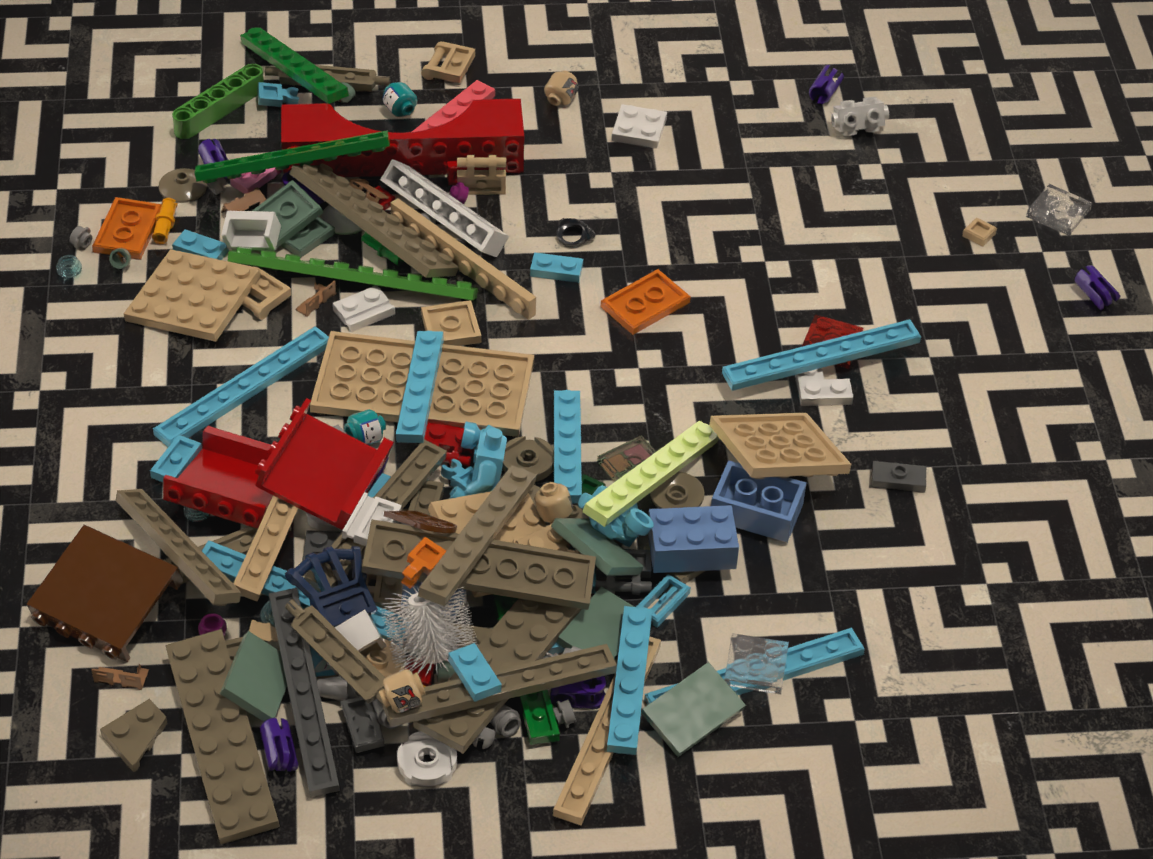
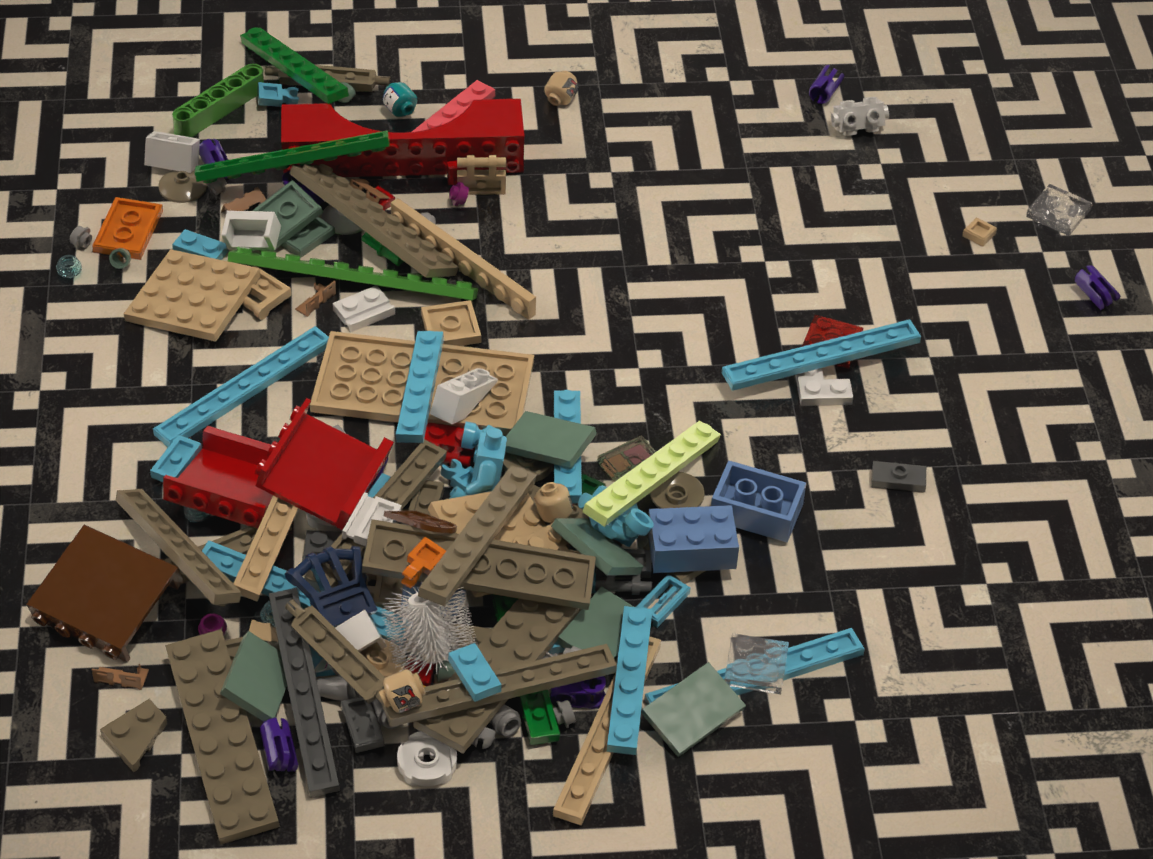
(164, 221): light orange pin -> none
(172, 151): none -> white panel
(248, 181): bright pink plate -> none
(366, 426): teal head -> none
(444, 208): white brick -> none
(454, 65): tan plate -> none
(461, 394): none -> white slope
(549, 439): none -> sand green tile
(556, 267): medium azure plate -> none
(568, 223): black piece -> none
(639, 126): white plate -> none
(645, 301): orange tile -> none
(779, 445): tan plate -> none

